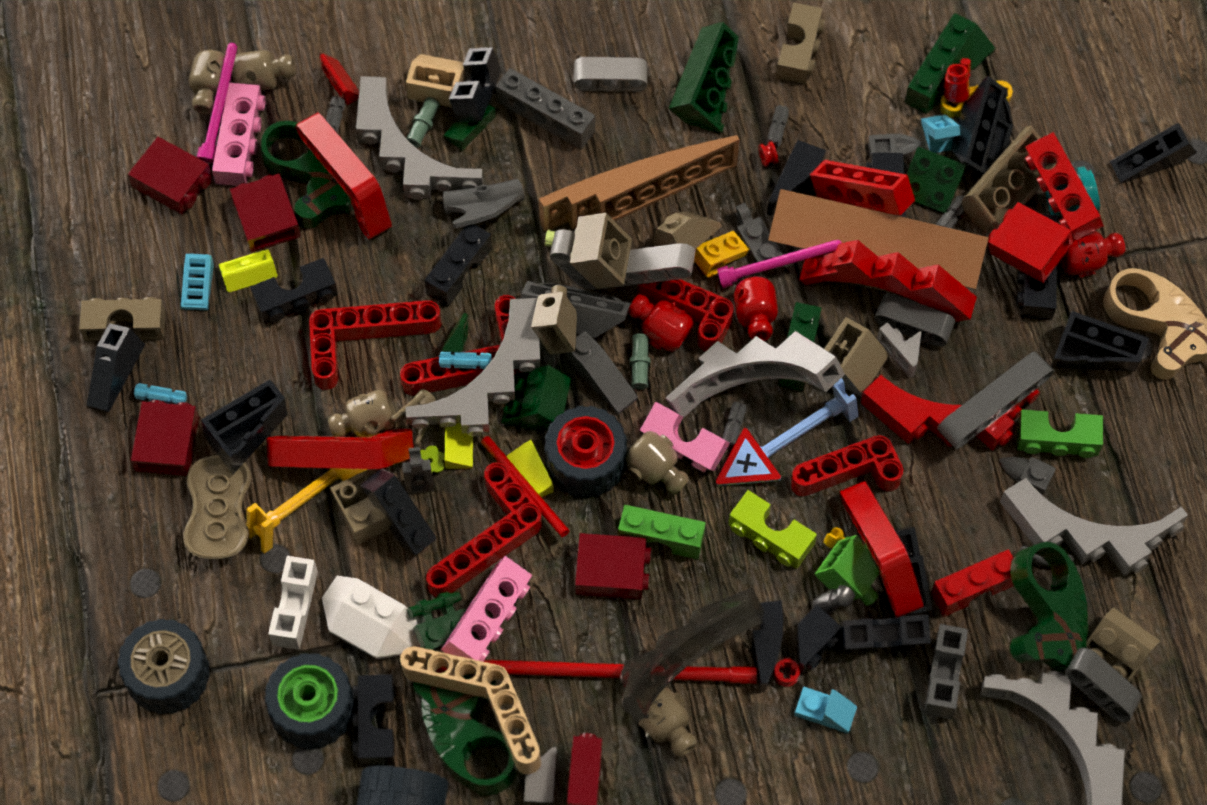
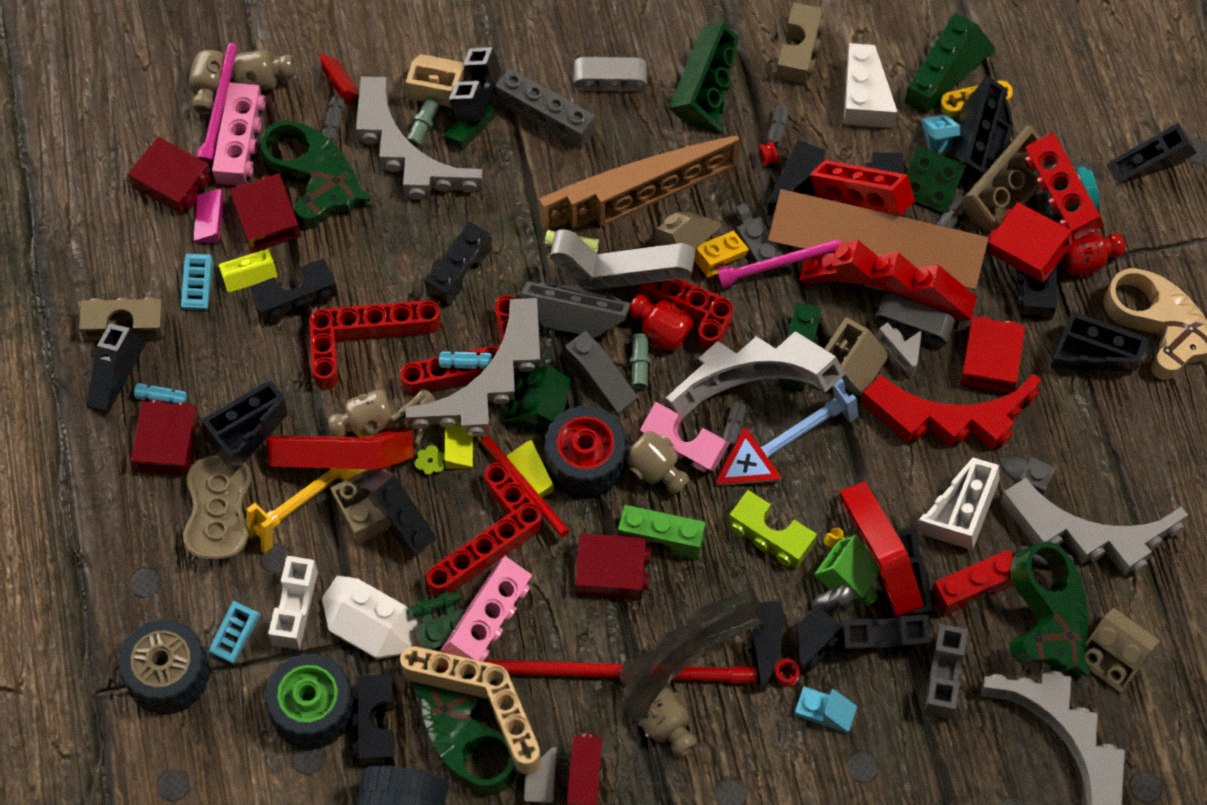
(209, 217): none -> dark pink slope
(230, 618): none -> medium azure slope
(348, 172): red beam -> none
(417, 473): dark grey plate -> none
(458, 336): dark green slope -> none
(482, 201): dark grey pin -> none
(555, 321): dark tan torso -> none
(600, 250): dark tan brick -> none
(756, 306): red piece -> none
(846, 471): red beam -> none
(867, 90): none -> white wedge
(892, 143): dark grey plate -> none
(957, 81): red piece -> none
(964, 505): none -> white wedge
(992, 354): none -> red brick
(995, 400): dark grey beam -> none
(1037, 435): bright green arch -> none
(1103, 685): dark grey beam -> none

